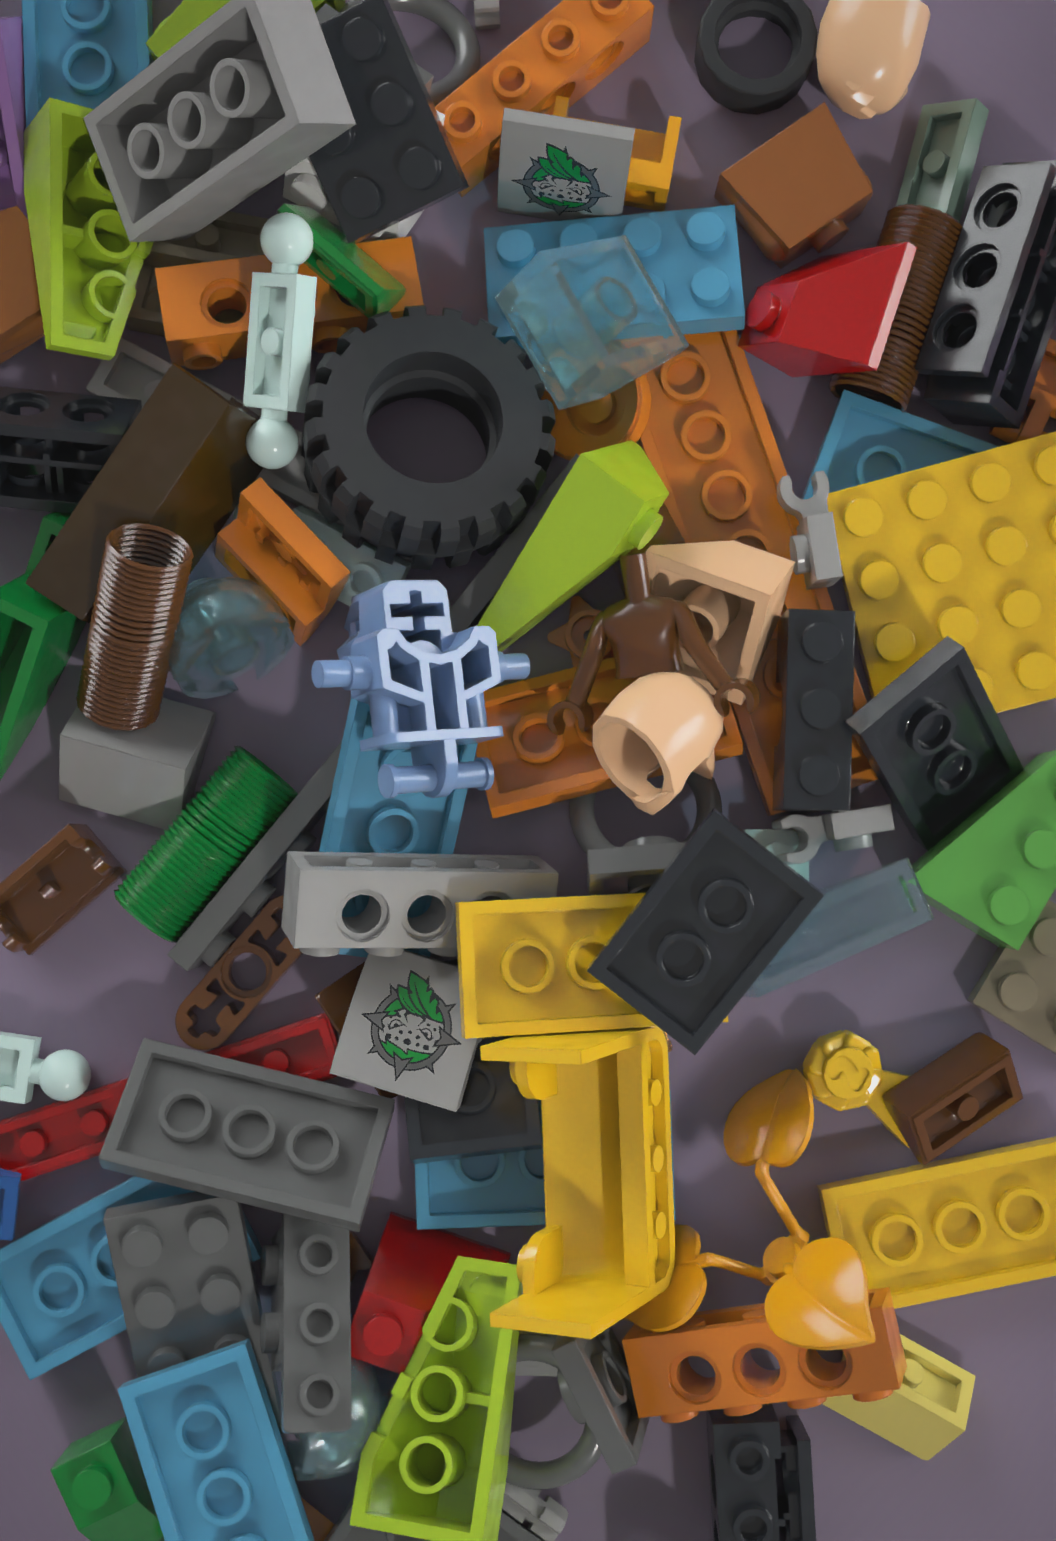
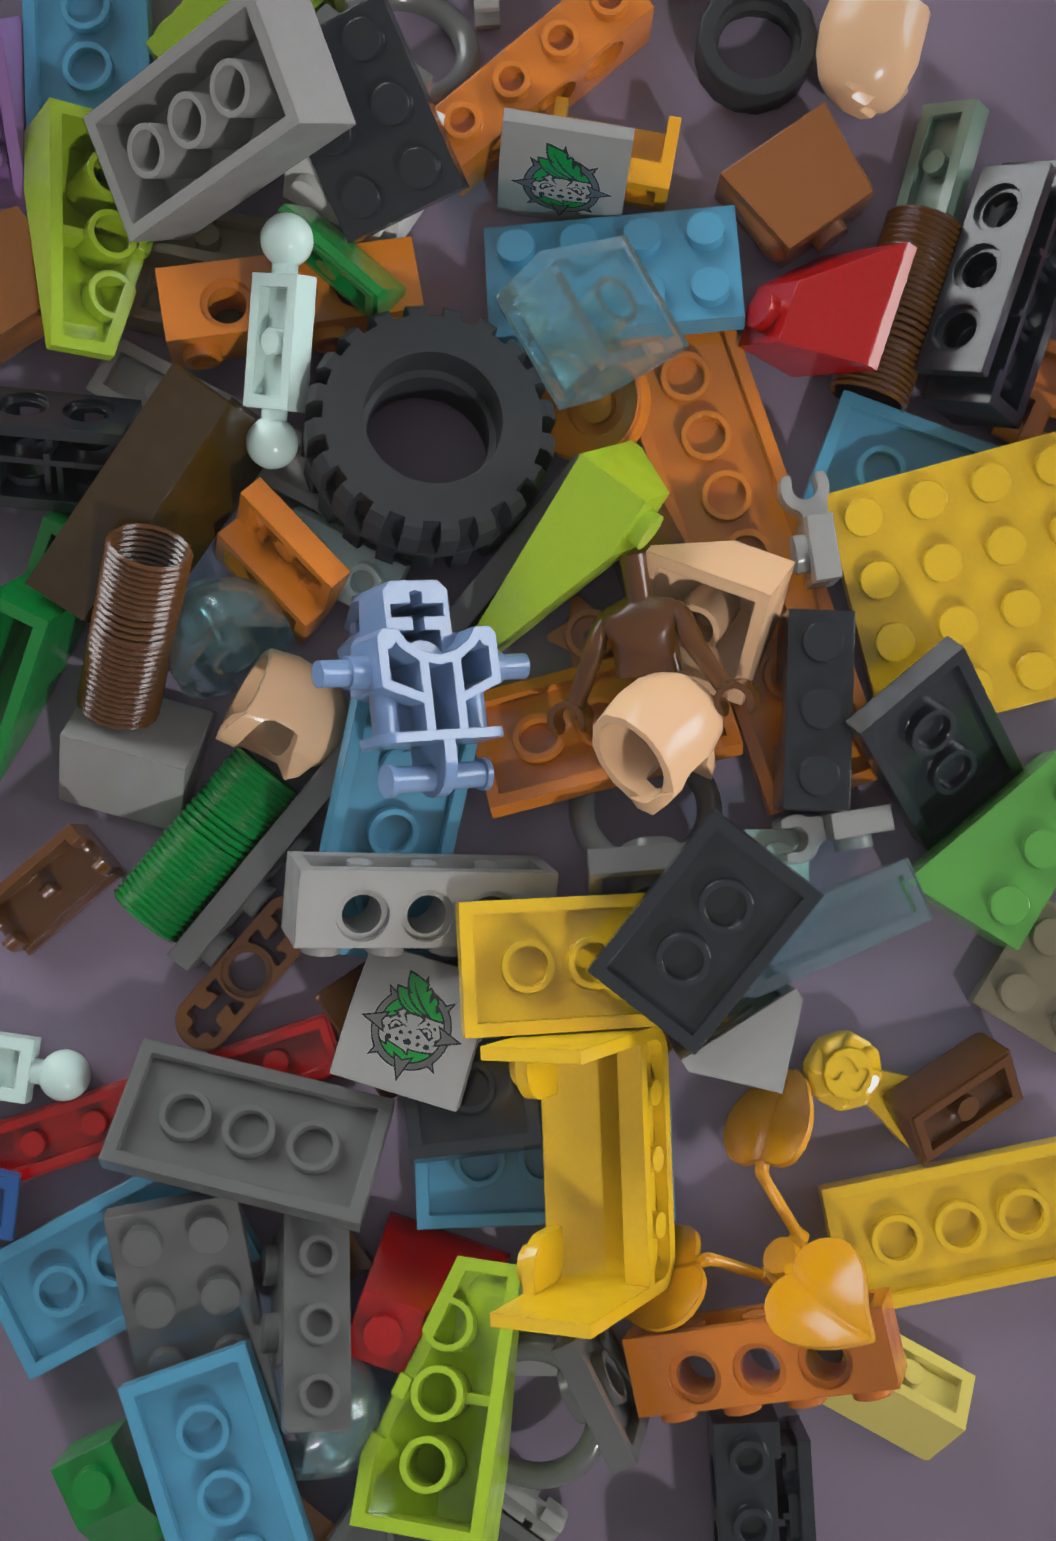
(285, 715): none -> light nougat piece
(753, 1043): none -> light grey slope

